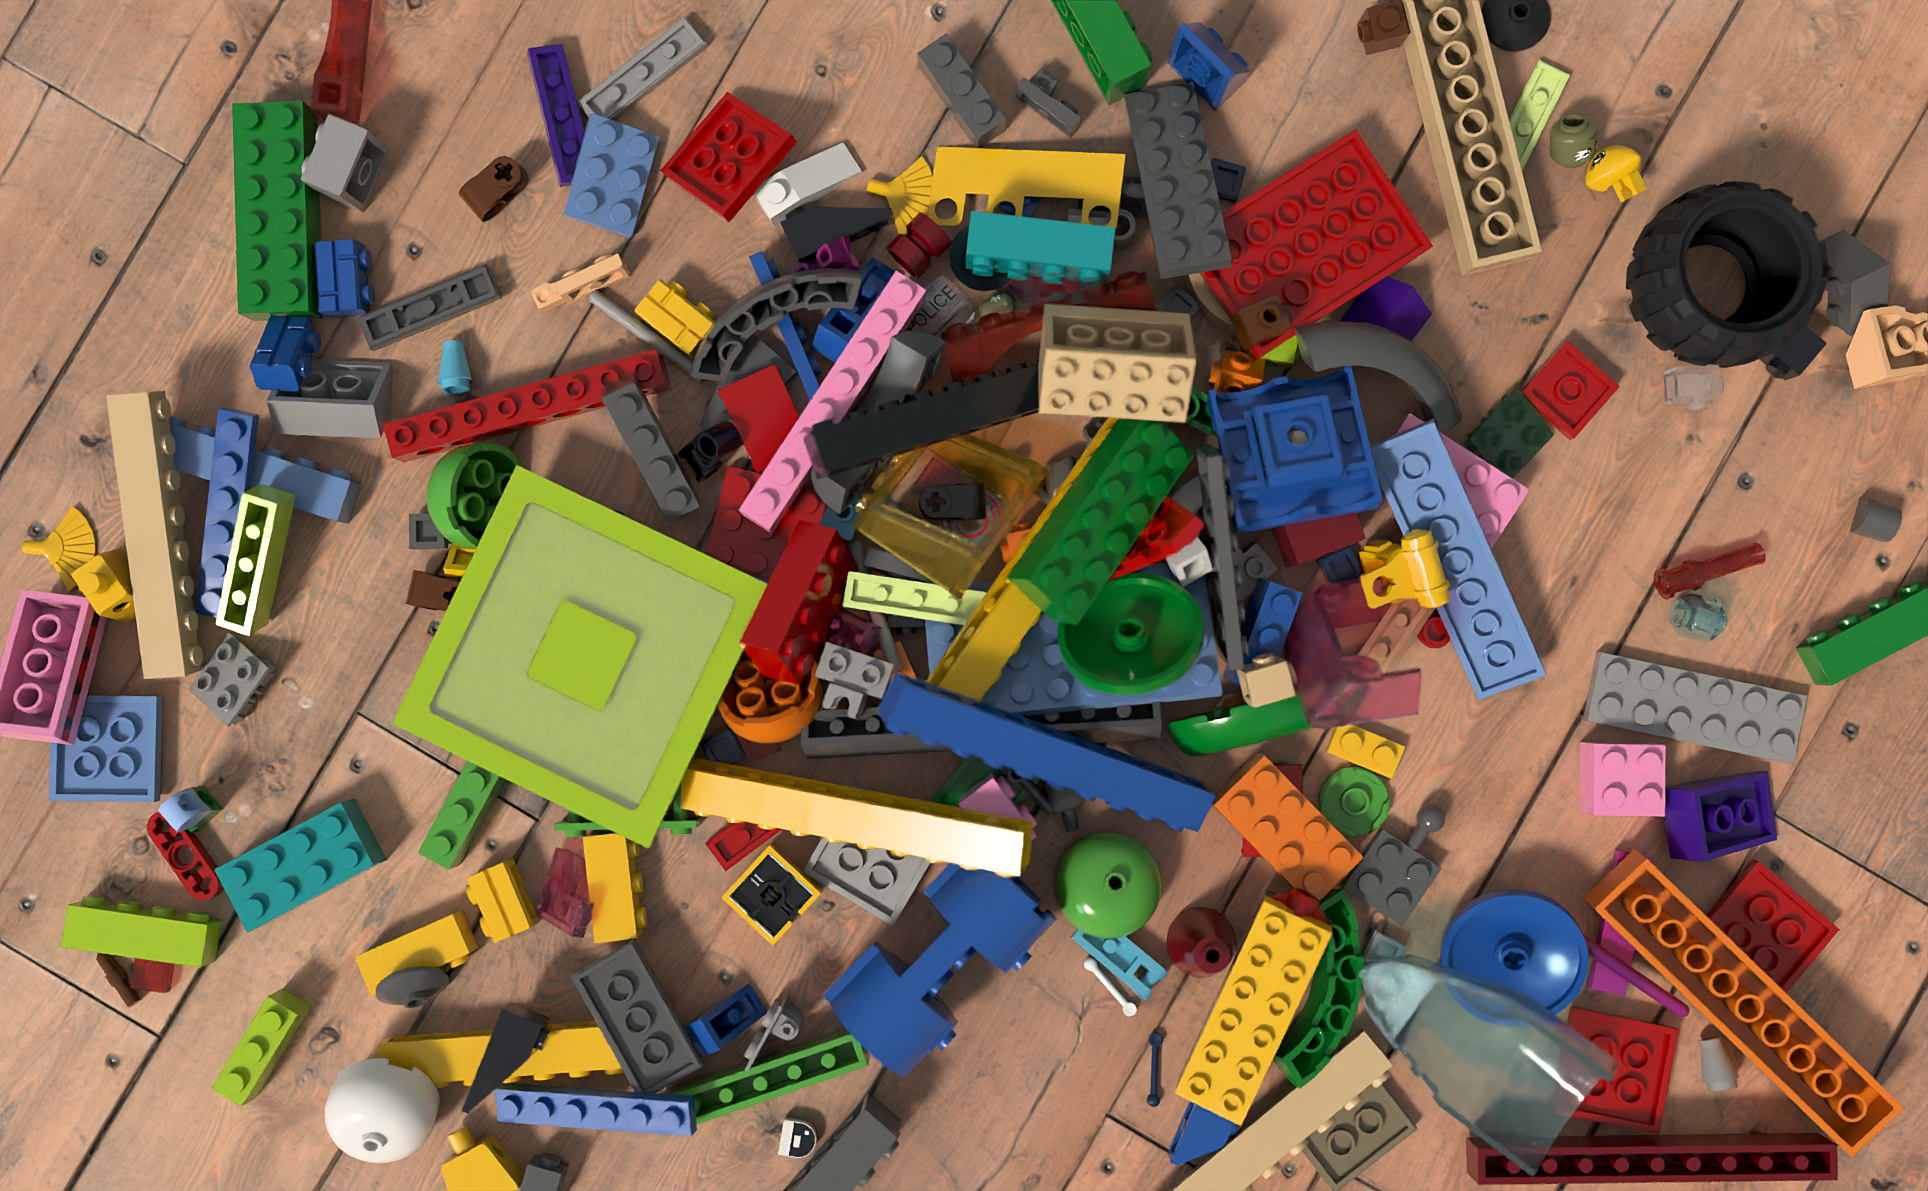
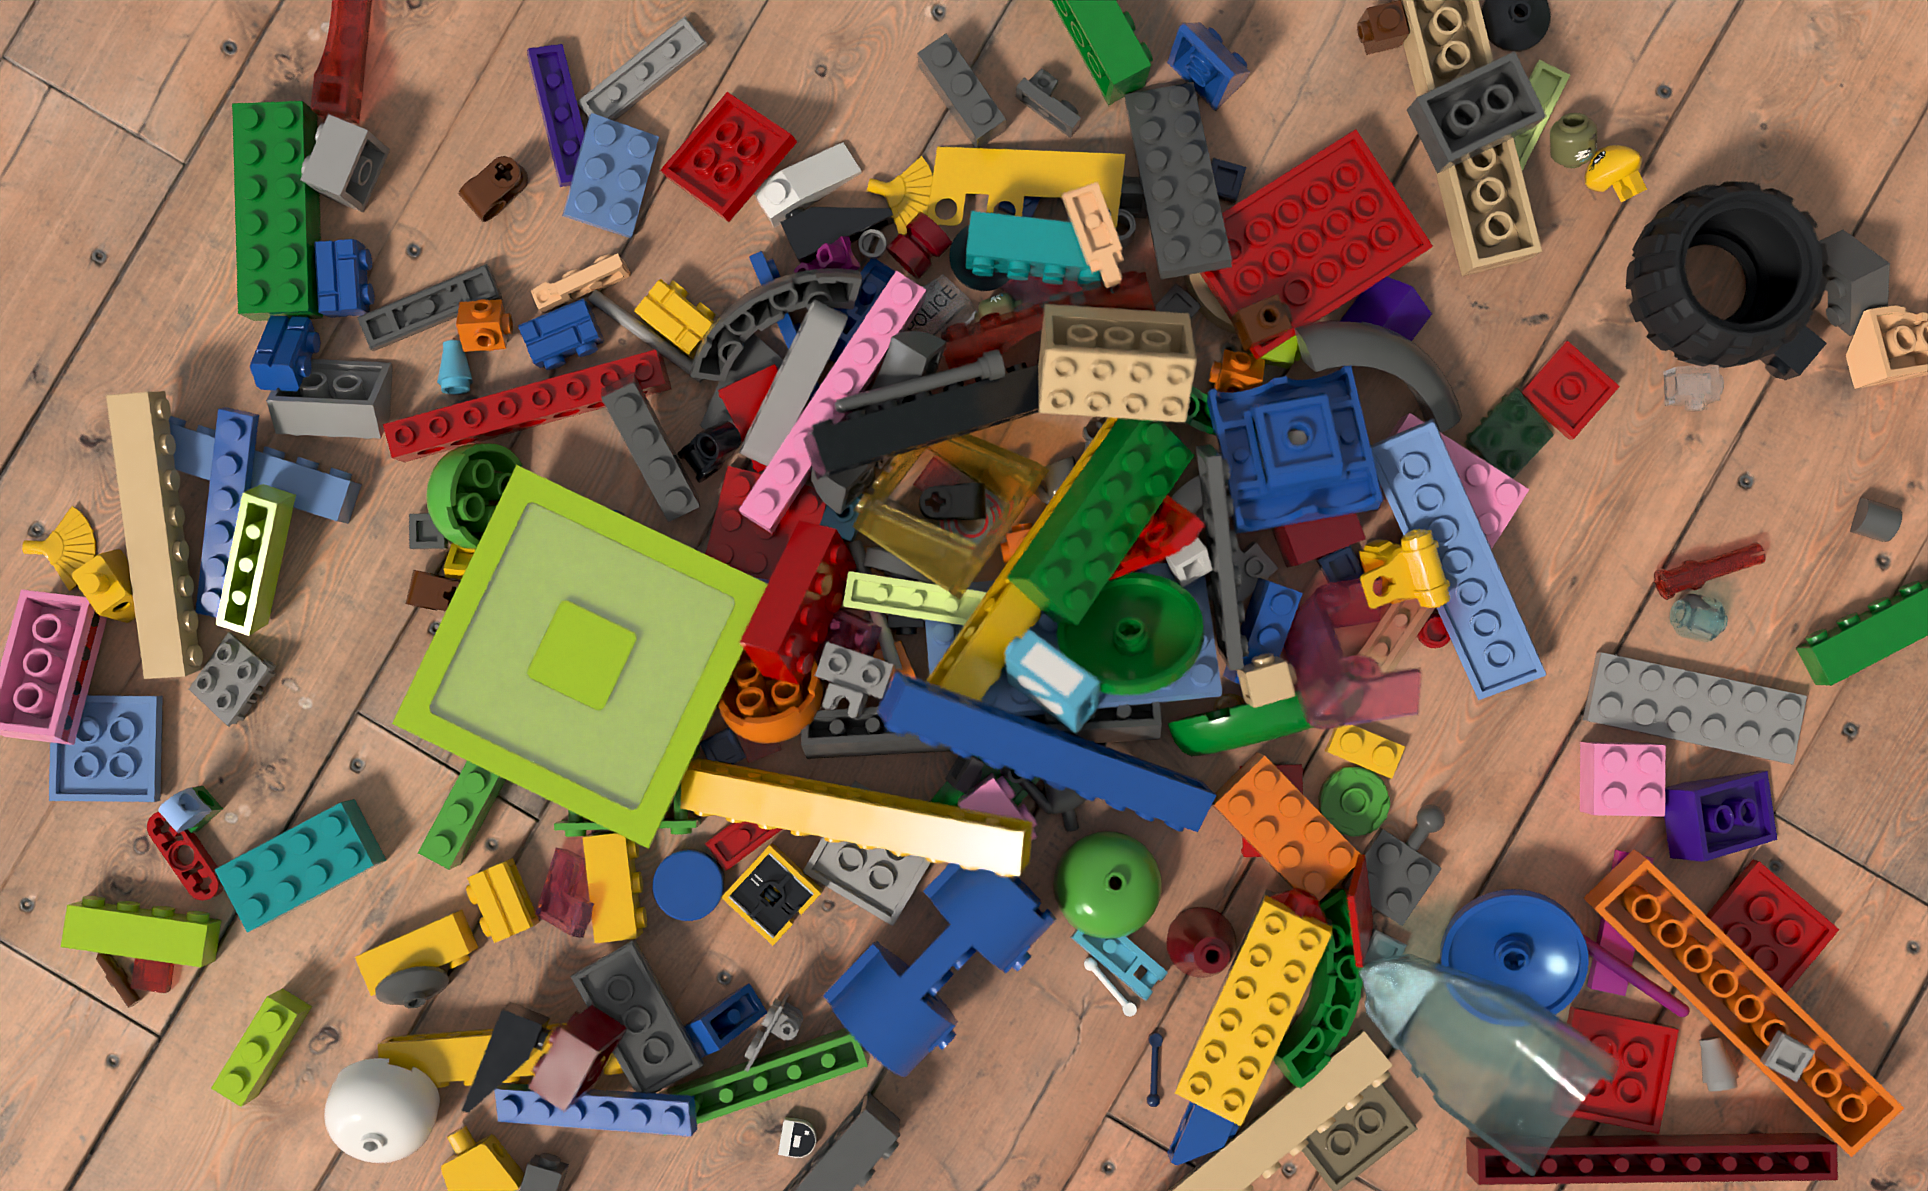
(483, 325): none -> orange brick
(561, 335): none -> blue brick
(576, 1057): none -> brick
(688, 885): none -> blue tile
(793, 382): none -> light grey beam
(866, 240): none -> light grey hinge
(965, 773): none -> dark grey plate
(988, 366): none -> dark grey piece
(1051, 680): none -> medium azure brick
(1095, 231): none -> light nougat hinge
(1360, 910): none -> red piece
(1476, 112): none -> dark grey brick
(1787, 1055): none -> light grey tile

